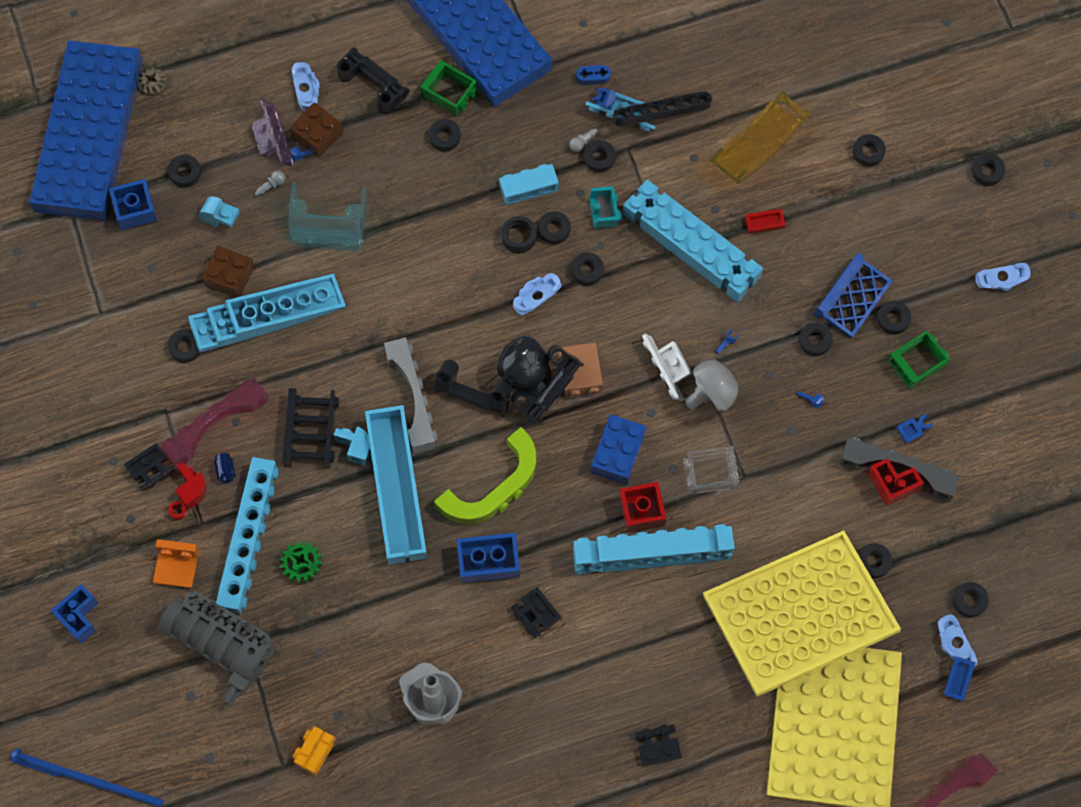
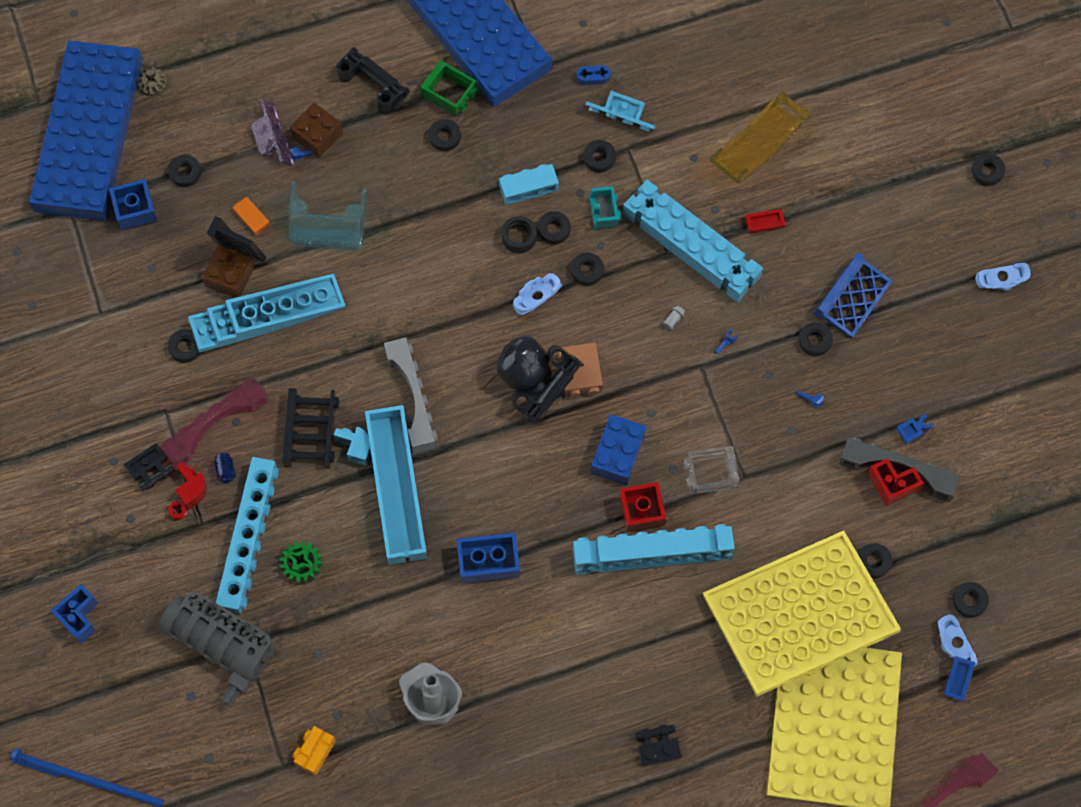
(175, 563): orange bracket -> none
(217, 212): medium azure brick -> none
(226, 238): none -> black fence
(251, 216): none -> orange tile
(277, 178): light grey bar -> none
(302, 75): light blue piece -> none
(497, 401): black piece -> none
(498, 499): lime arch -> none
(541, 609): black plate -> none
(577, 144): light grey bar -> none
(605, 97): blue plate -> none
(661, 106): black beam -> none
(671, 364): white bracket -> none
(676, 314): none -> light grey pin
(713, 384): light grey piece -> none
(869, 139): black tyre -> none
(898, 307): black tyre -> none
(905, 371): green window -> none

